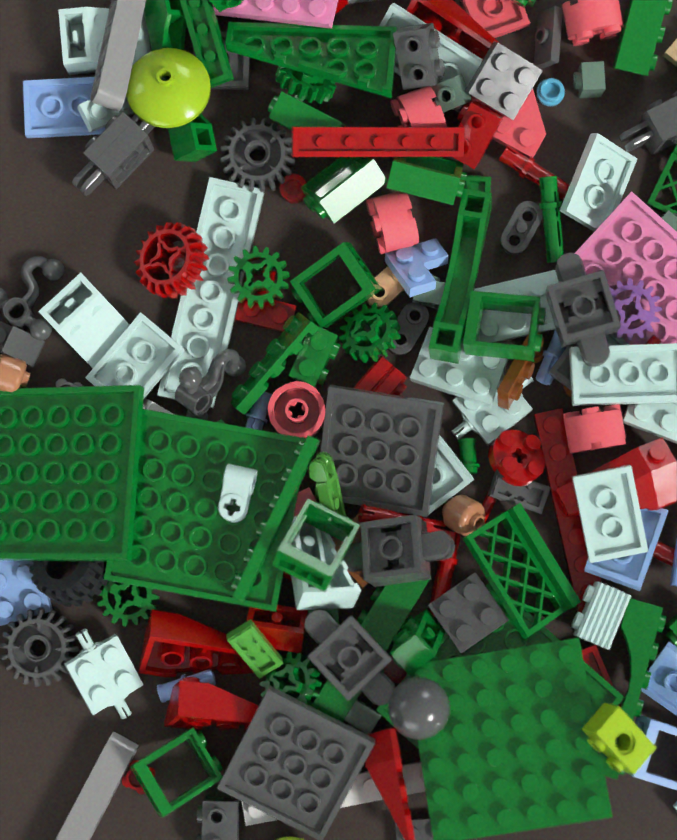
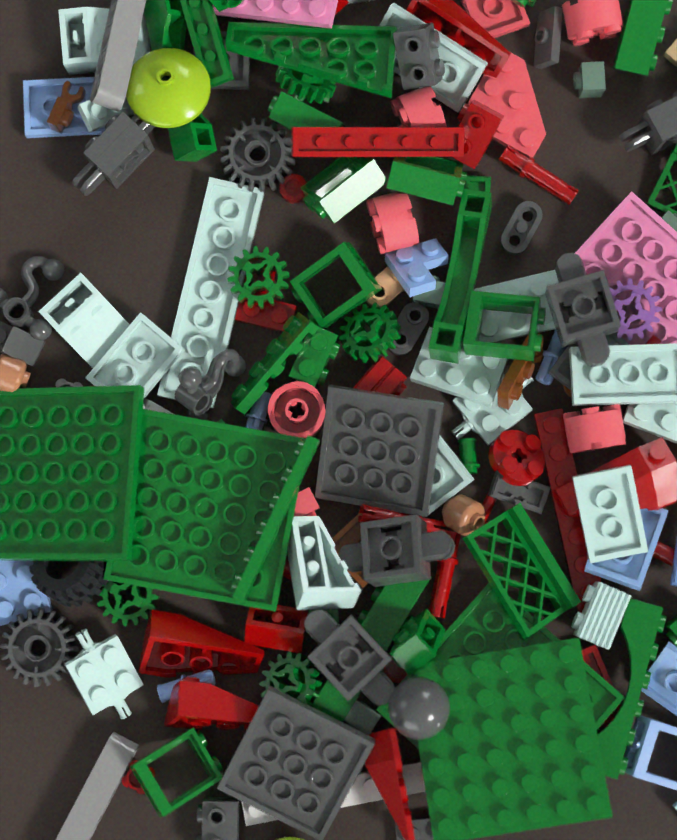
(62, 113): none -> reddish brown plate
(180, 263): red gear -> none
(238, 487): light aqua piece -> none
(254, 649): bright green plate -> none
(304, 565): green window -> none
(327, 483): bright green hinge -> none
(456, 87): sand green plate -> none
(468, 612): dark grey plate -> none
(503, 80): plate -> none
(550, 92): medium azure plate -> none
(551, 216): green pin -> none
(598, 182): light aqua plate -> none
(633, 744): lime brick -> none

